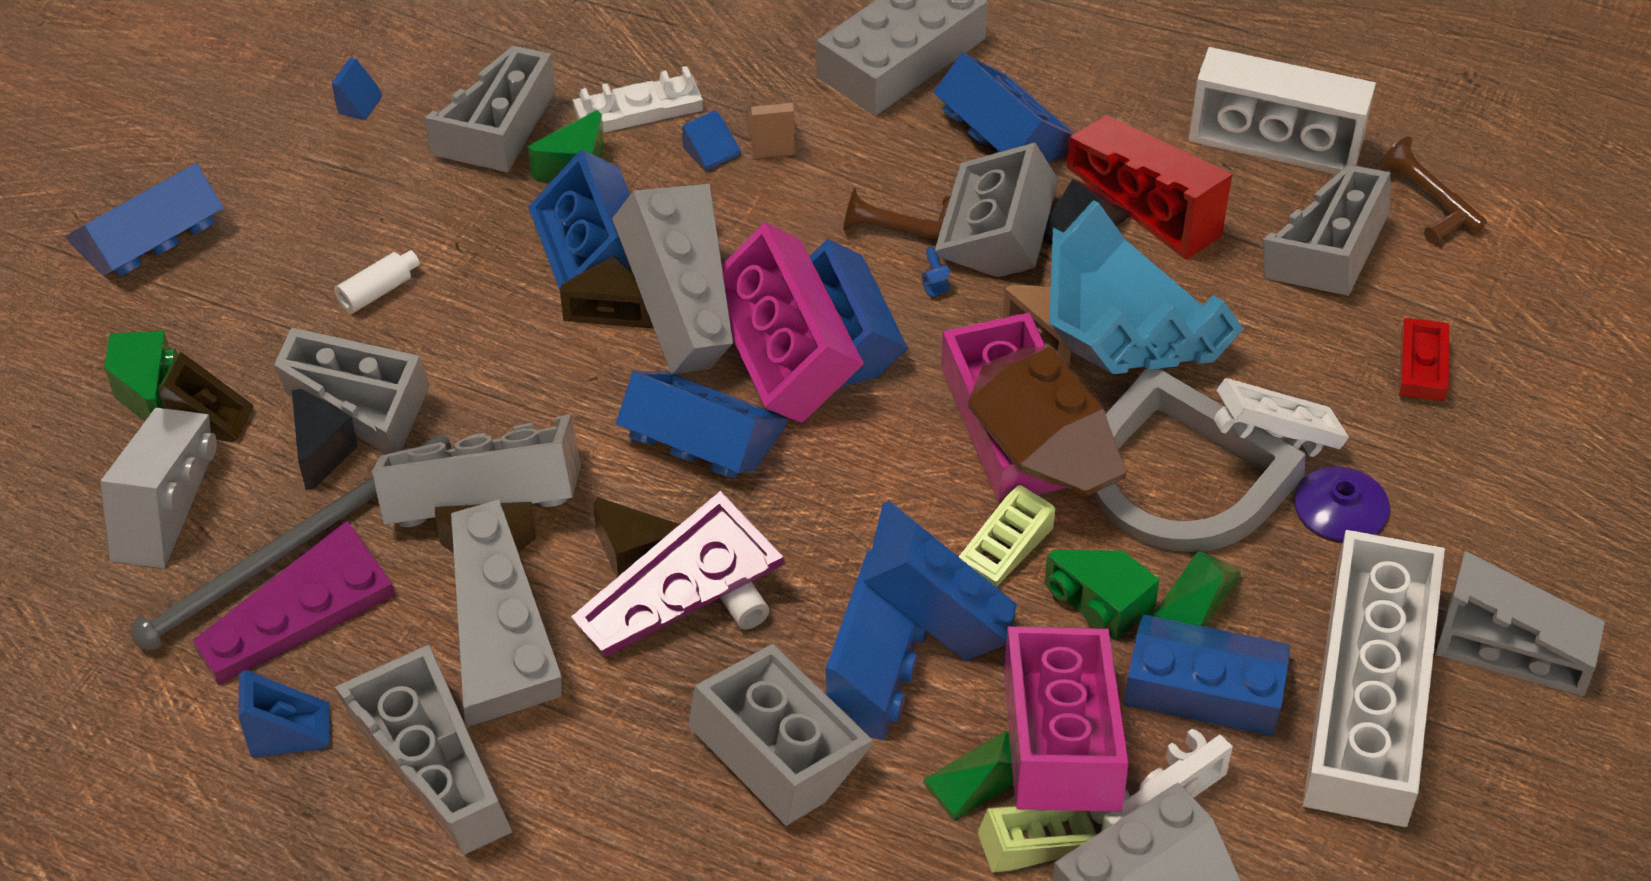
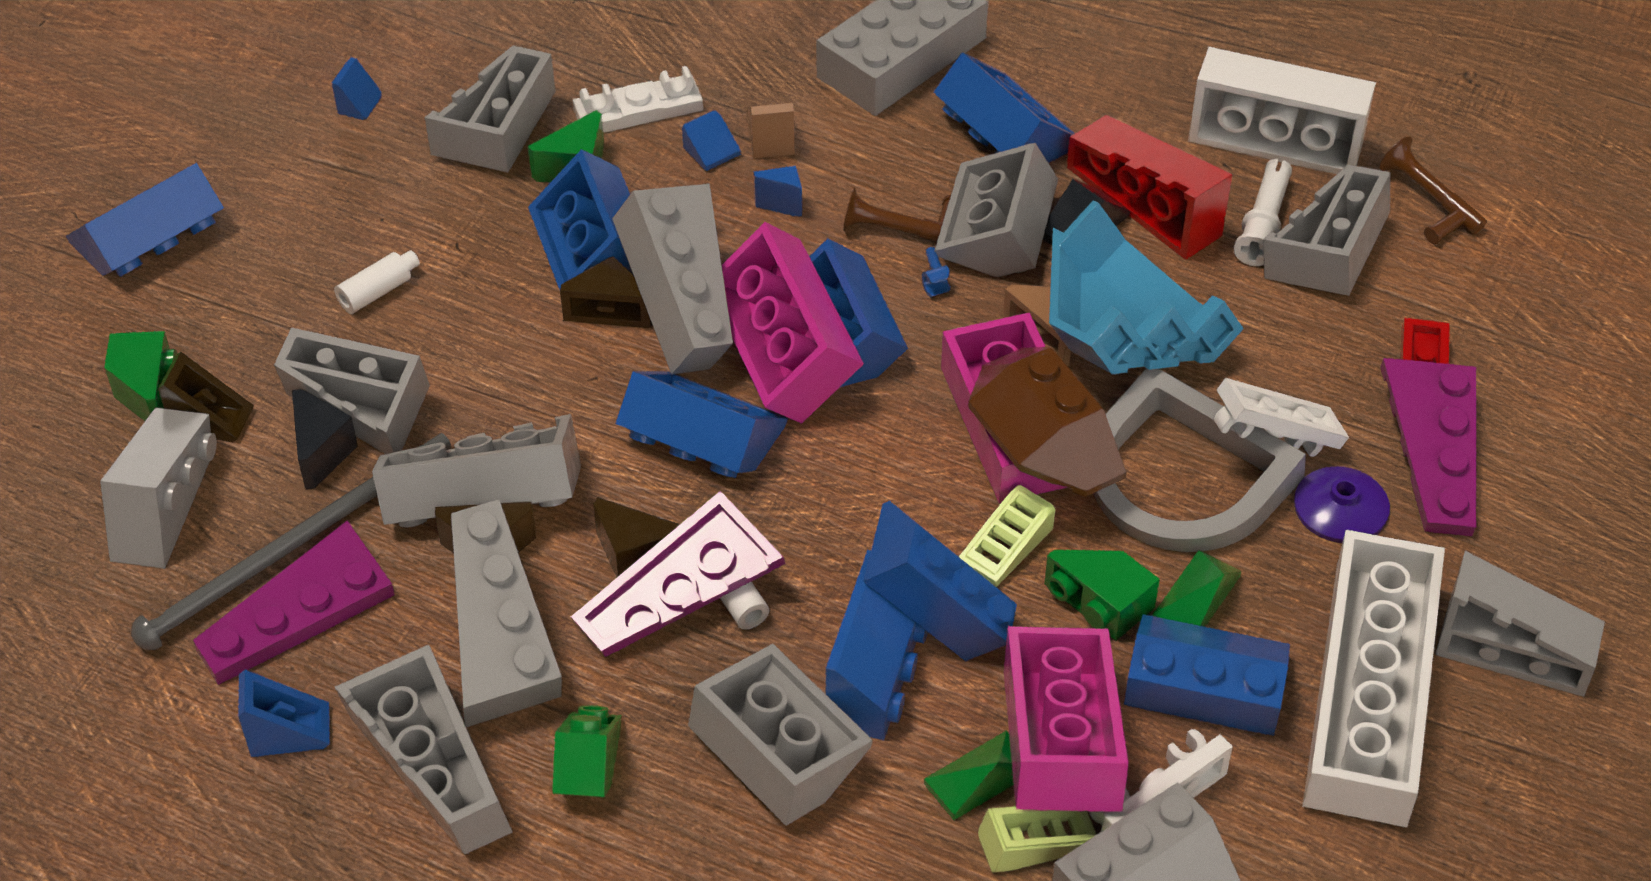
(586, 752): none -> green slope
(778, 190): none -> blue slope
(1264, 215): none -> white pin
(1439, 438): none -> magenta wing

